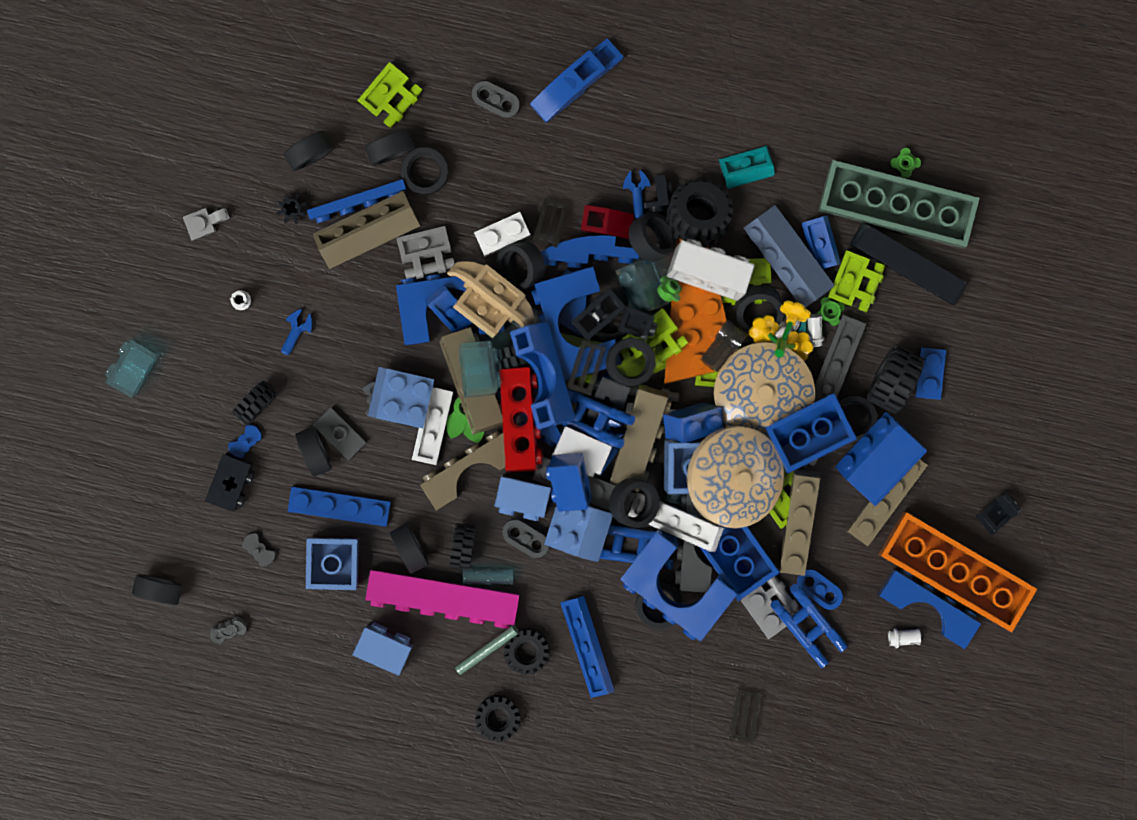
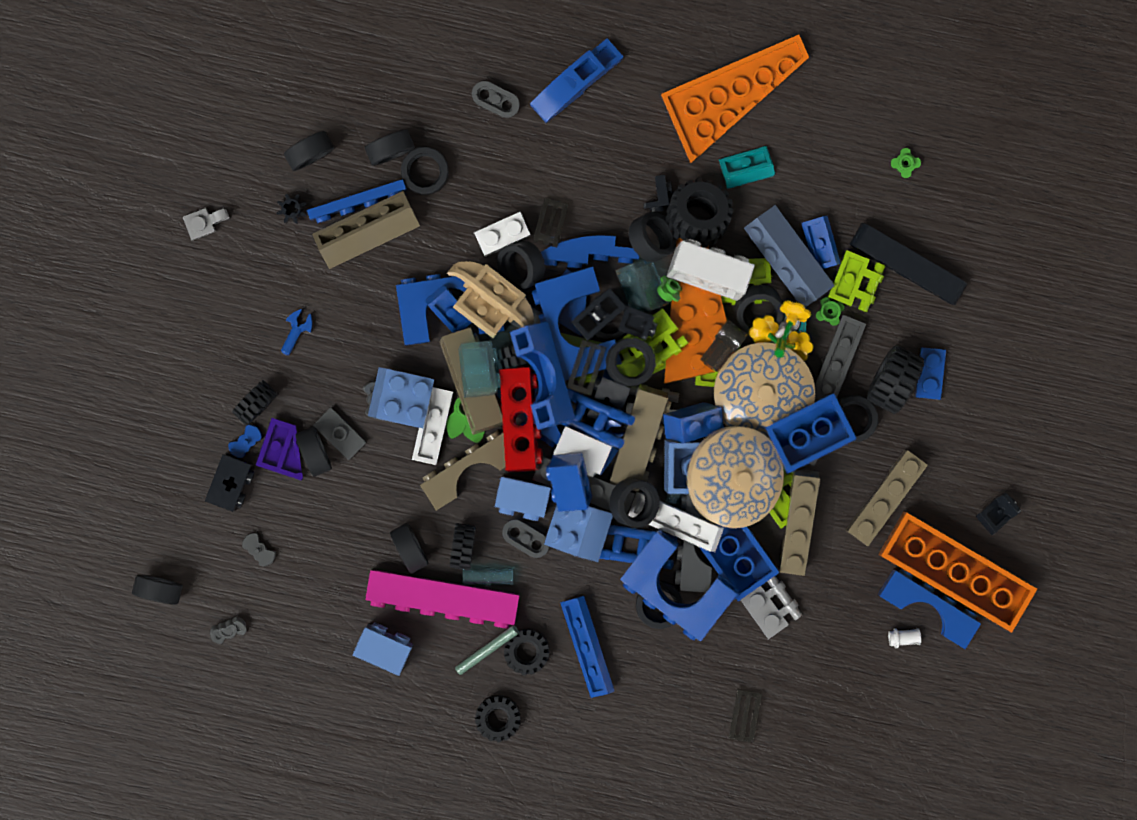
(131, 368): clear light blue brick -> none
(246, 297): white pin -> none
(281, 450): none -> dark purple wing
(332, 563): medium blue brick -> none
(339, 506): blue plate -> none
(384, 89): lime plate -> none
(422, 246): light grey plate -> none
(606, 221): dark red slope -> none
(637, 192): blue bar -> none
(719, 99): none -> orange wing
(814, 329): white pin -> none
(819, 589): blue plate -> none
(822, 627): blue piece -> none
(881, 458): blue slope -> none
(898, 204): sand green brick -> none

